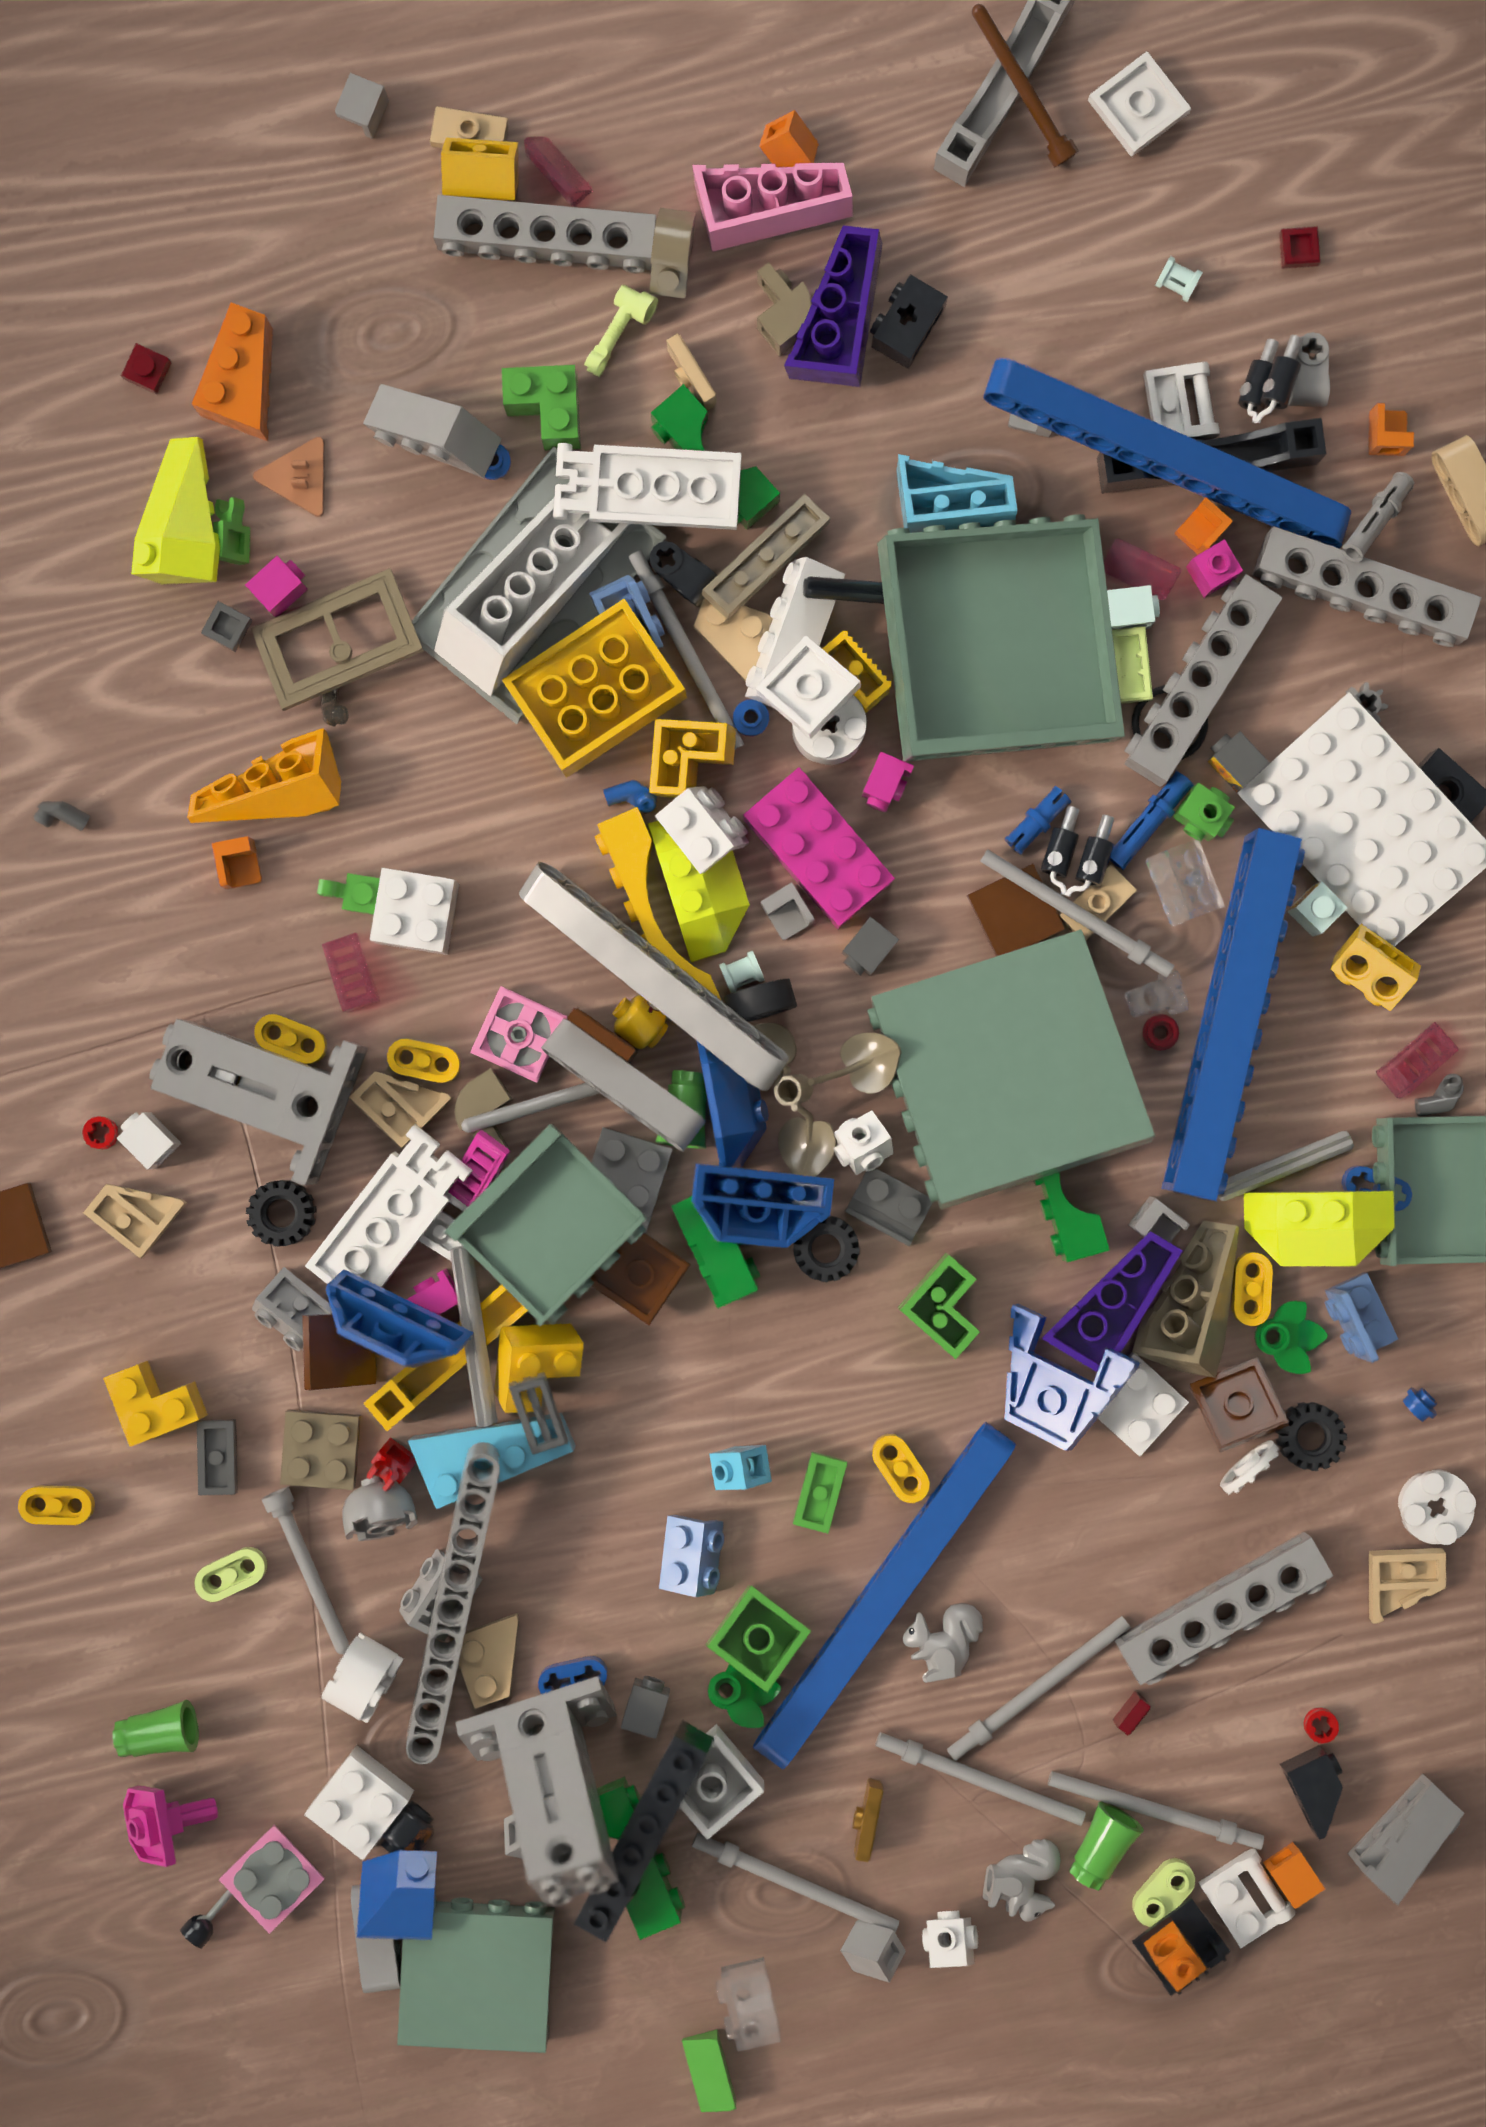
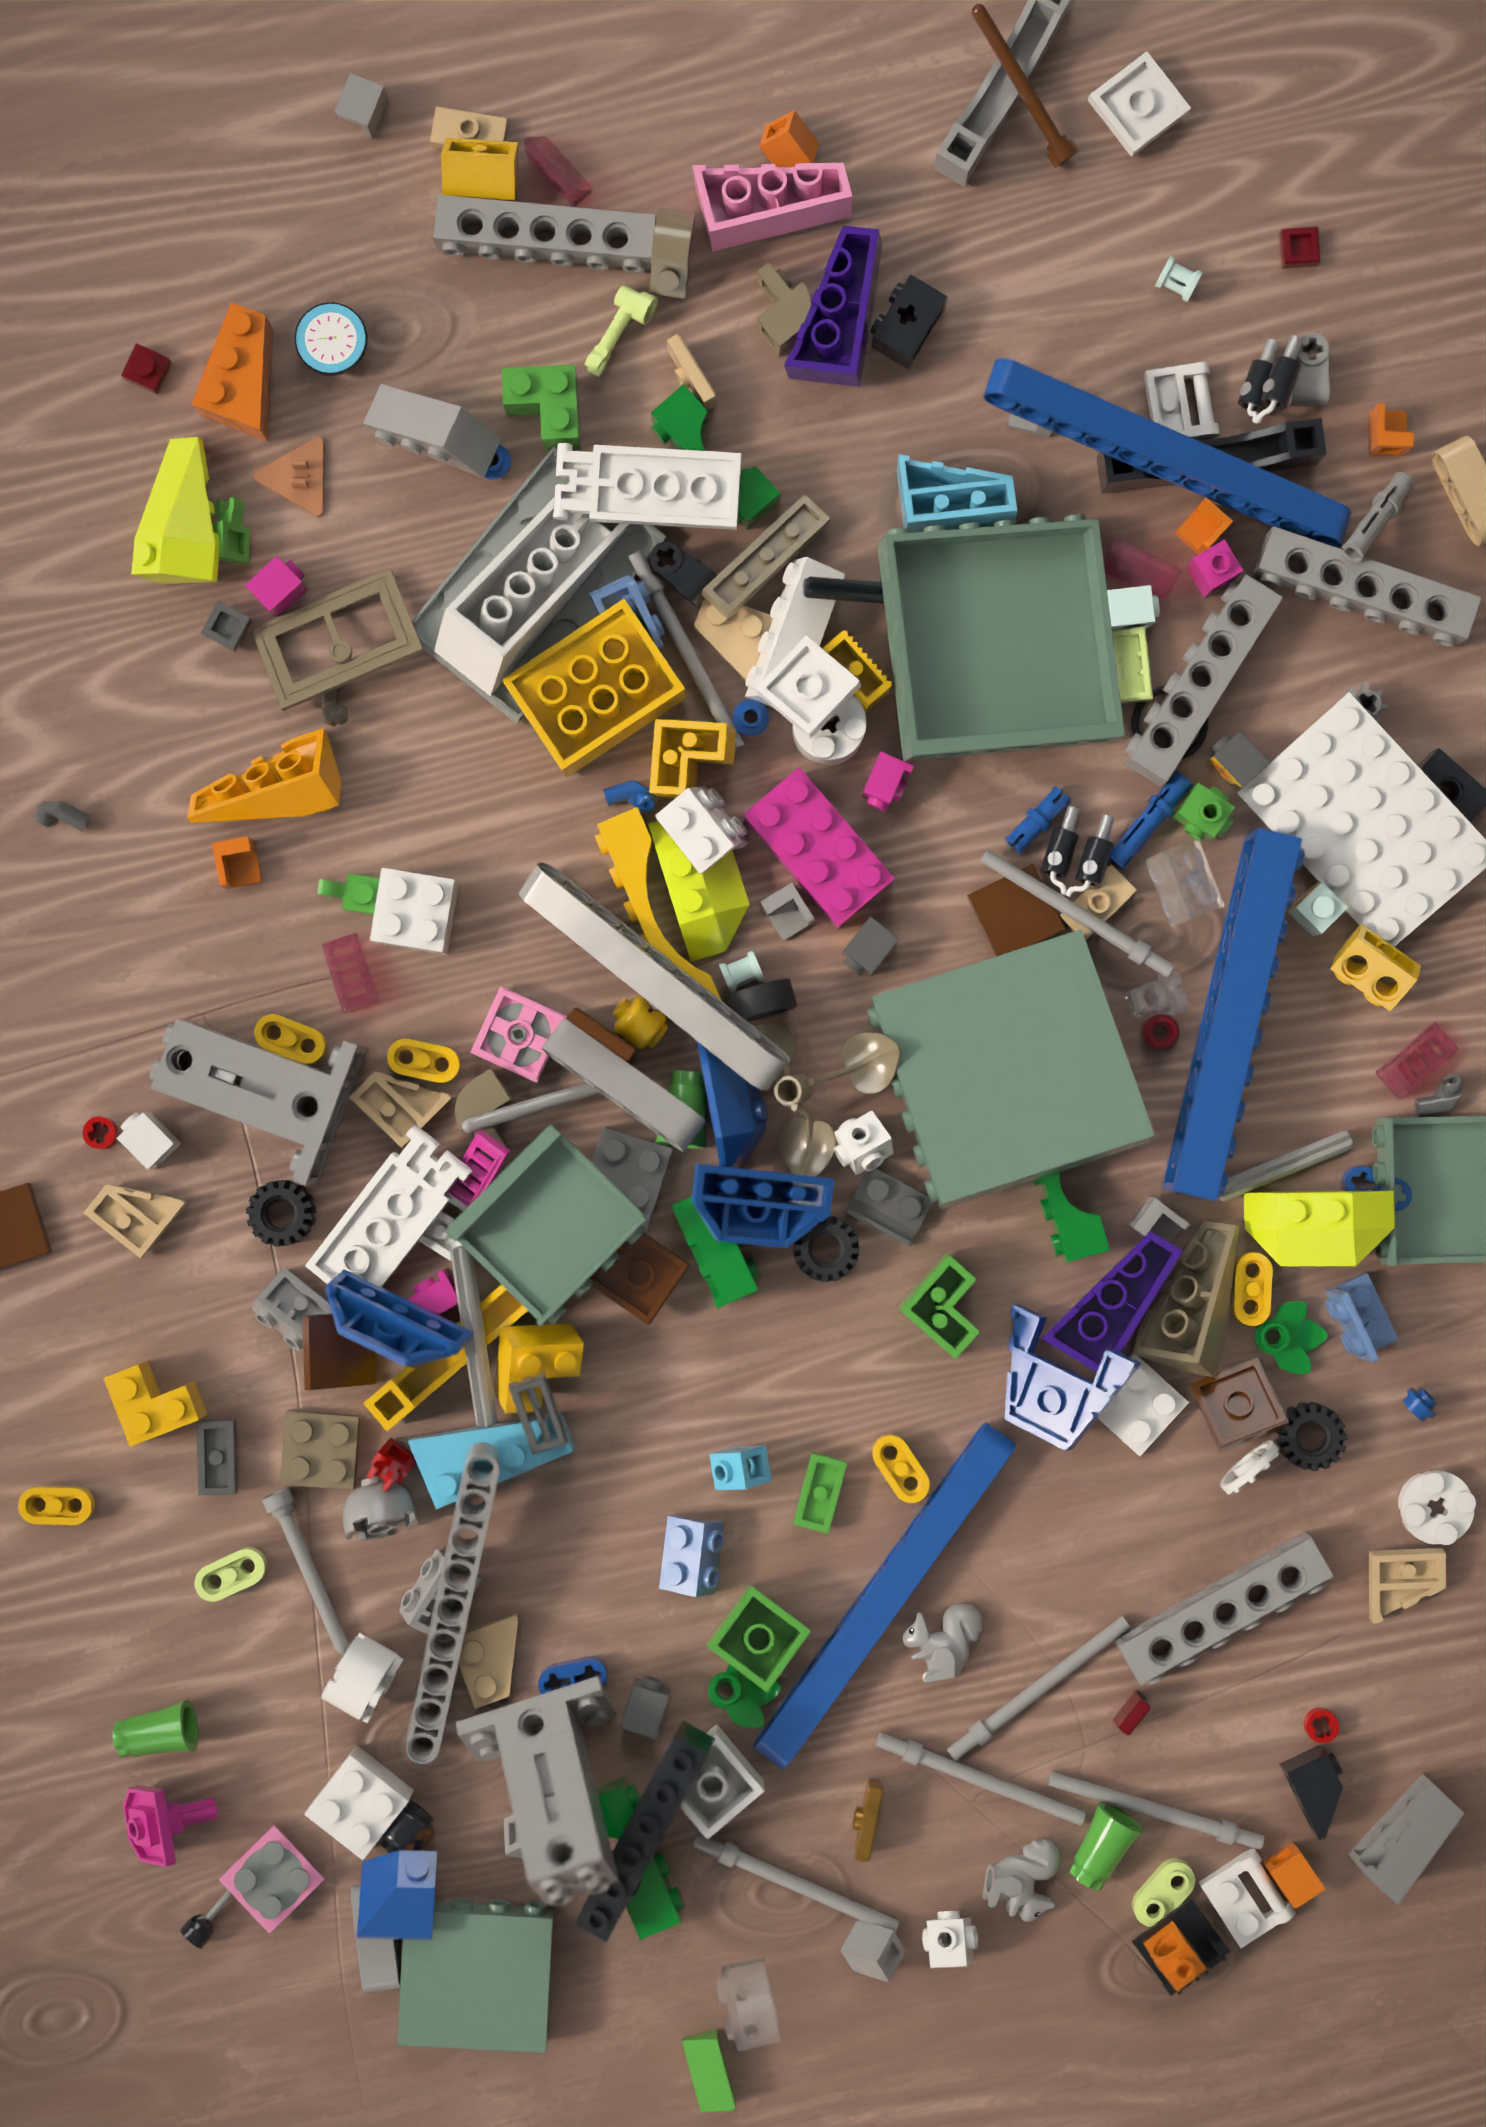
(331, 339): none -> piece

